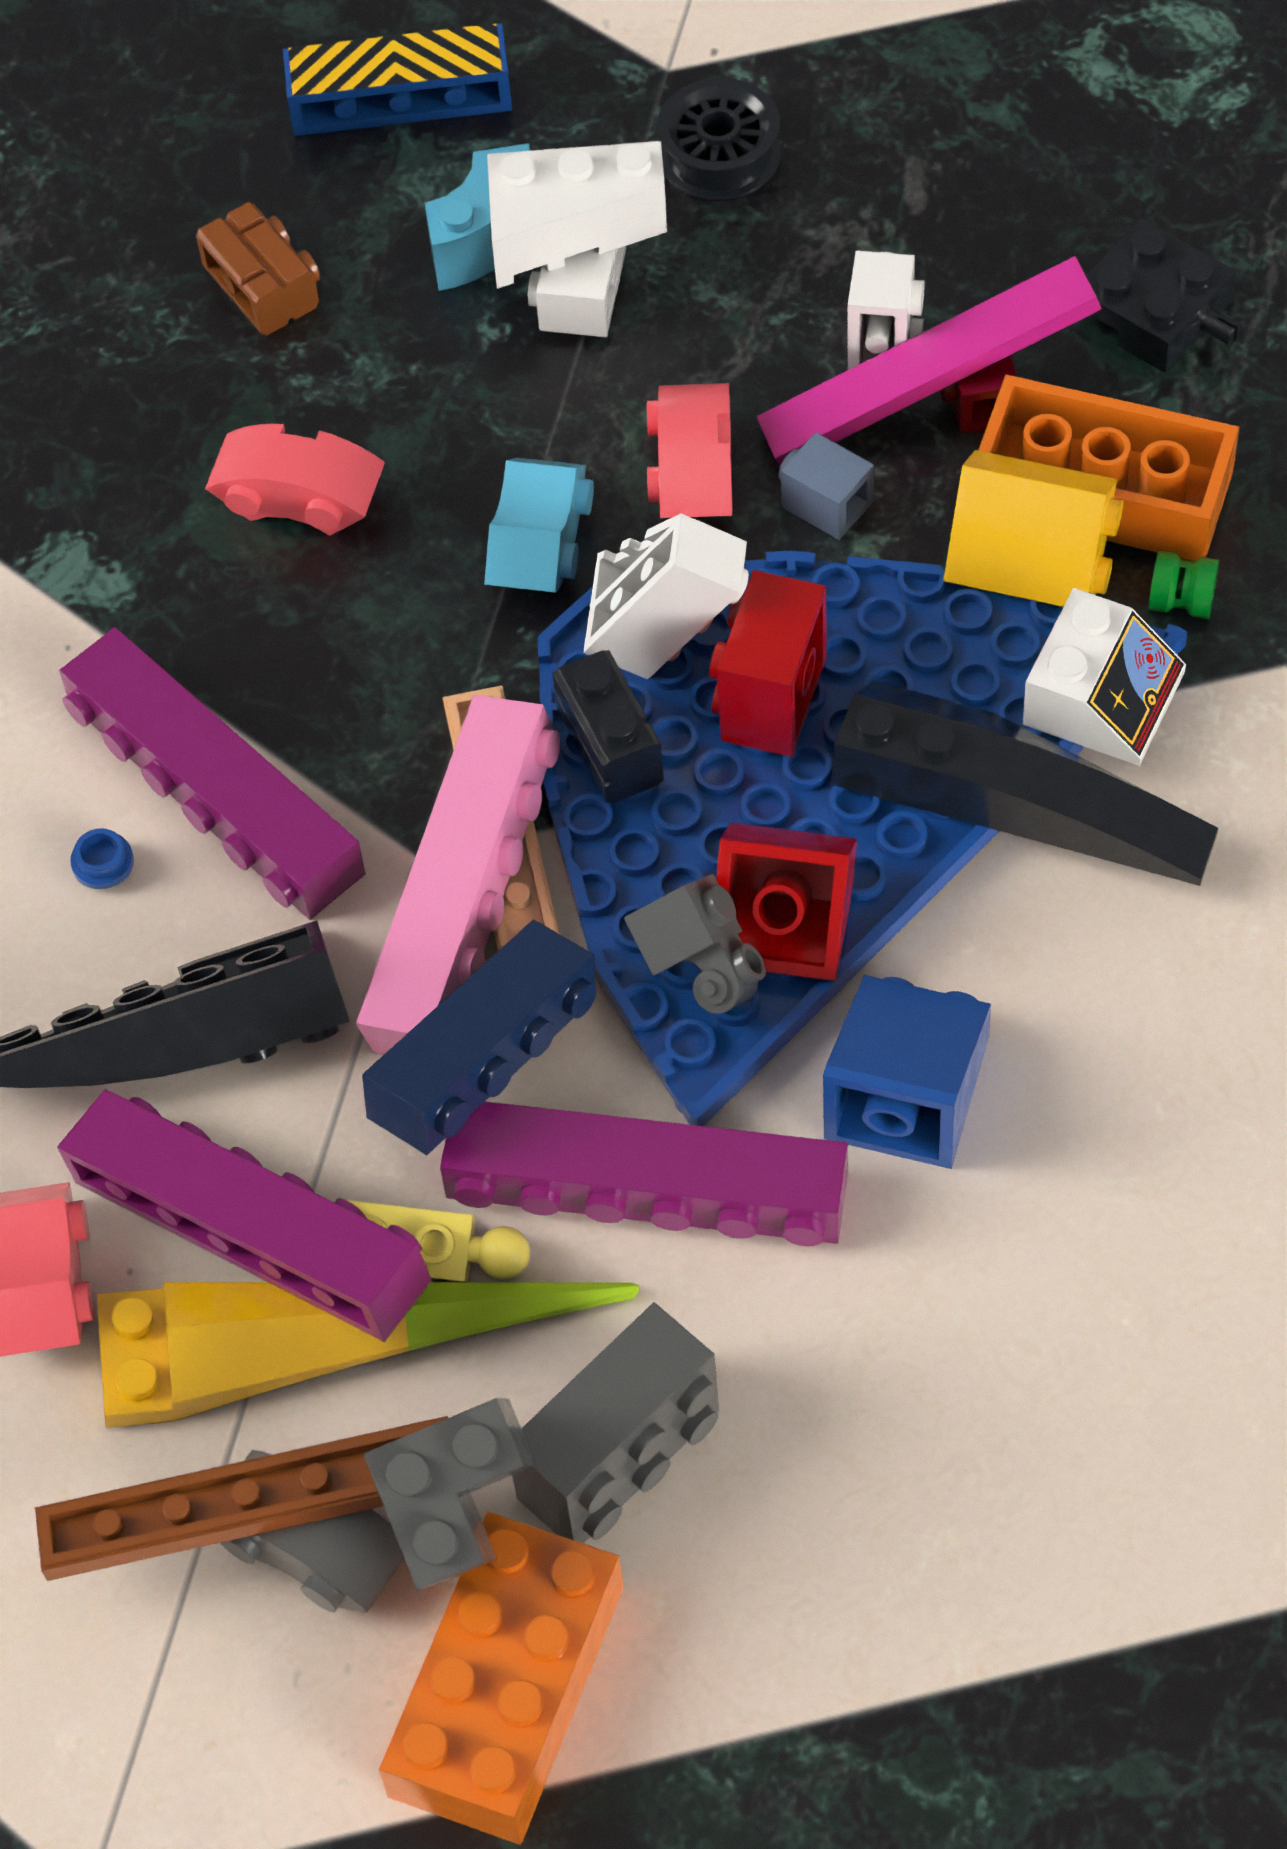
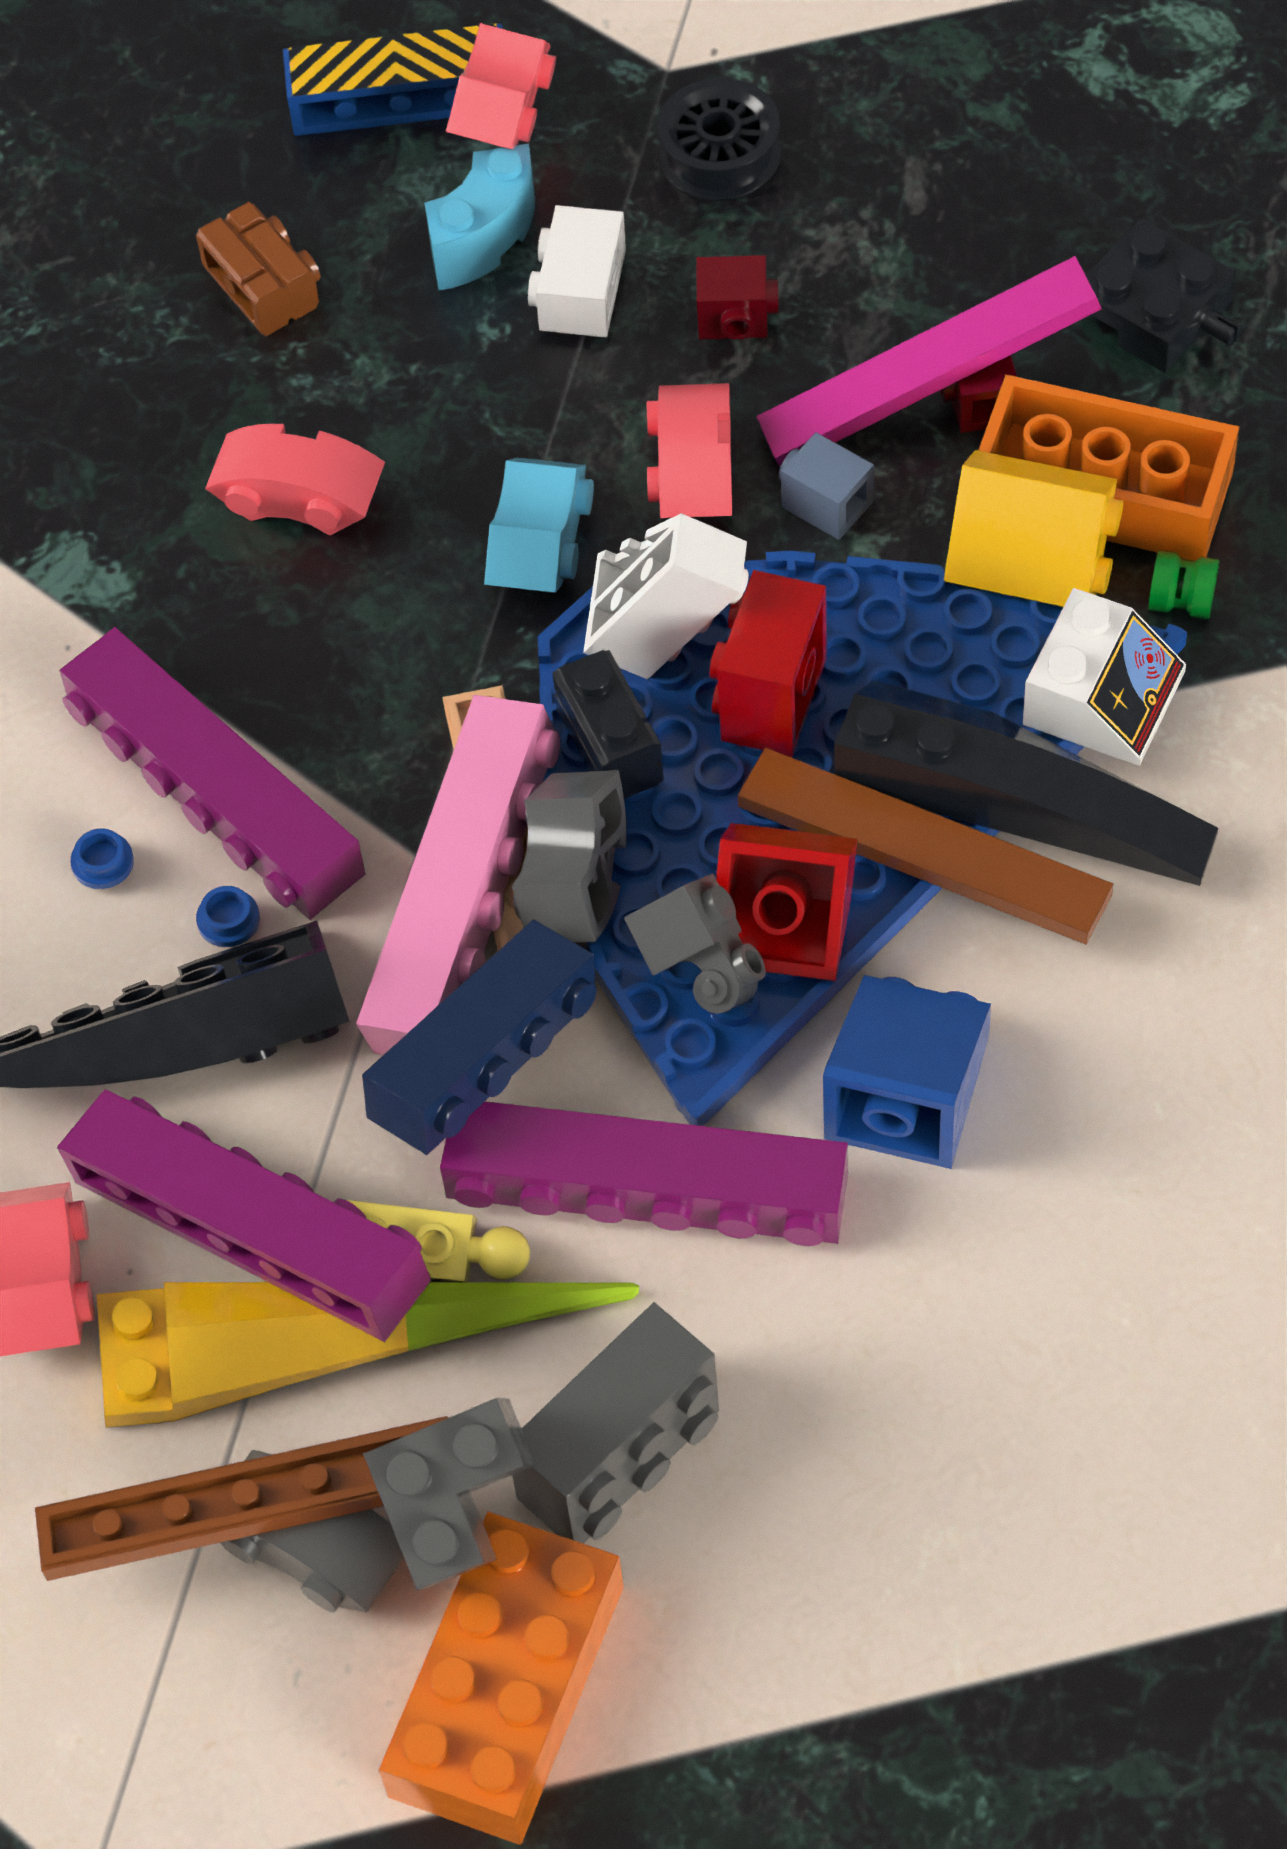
(227, 916): none -> blue plate
(500, 87): none -> coral brick
(570, 852): none -> dark grey brick
(572, 202): white wedge -> none
(734, 297): none -> dark red brick
(882, 304): white brick -> none
(927, 845): none -> dark orange tile

